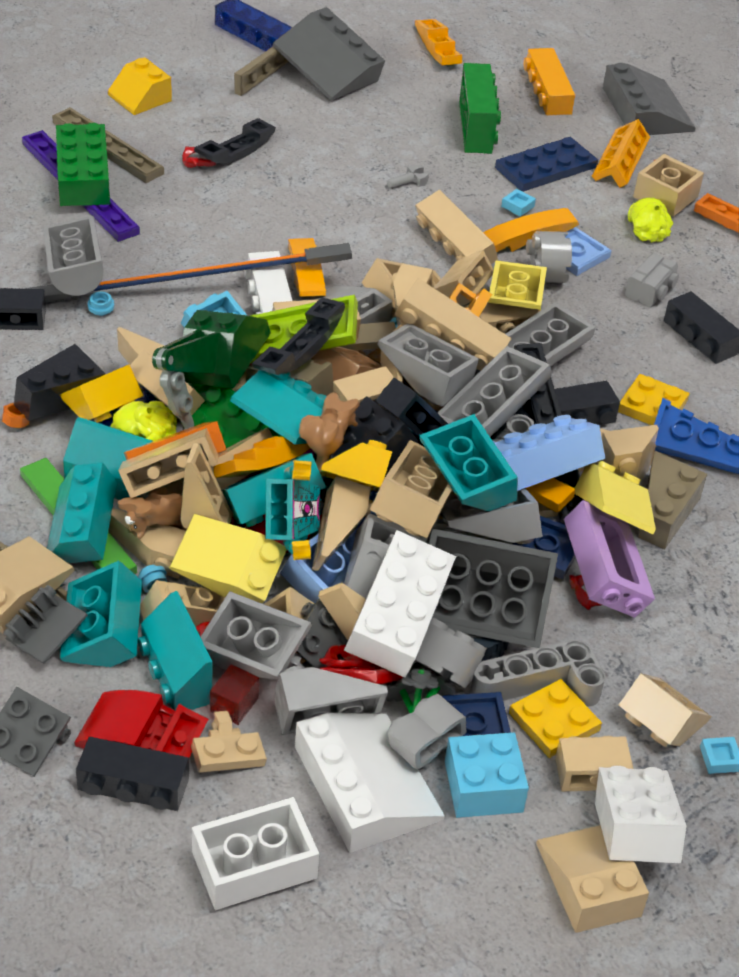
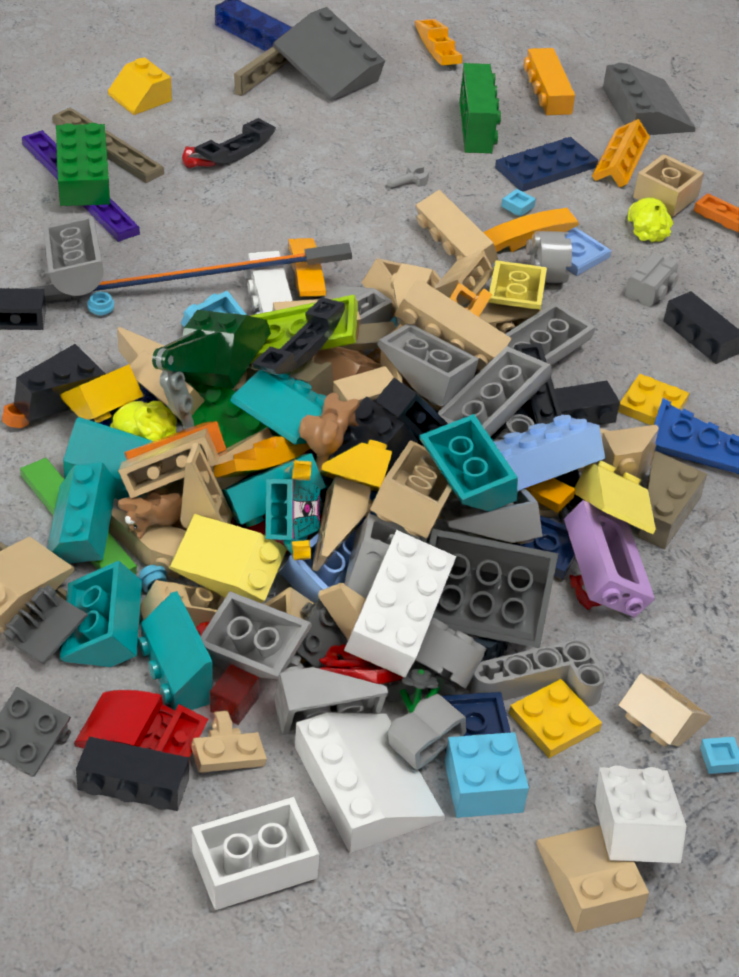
(580, 760): tan brick -> none

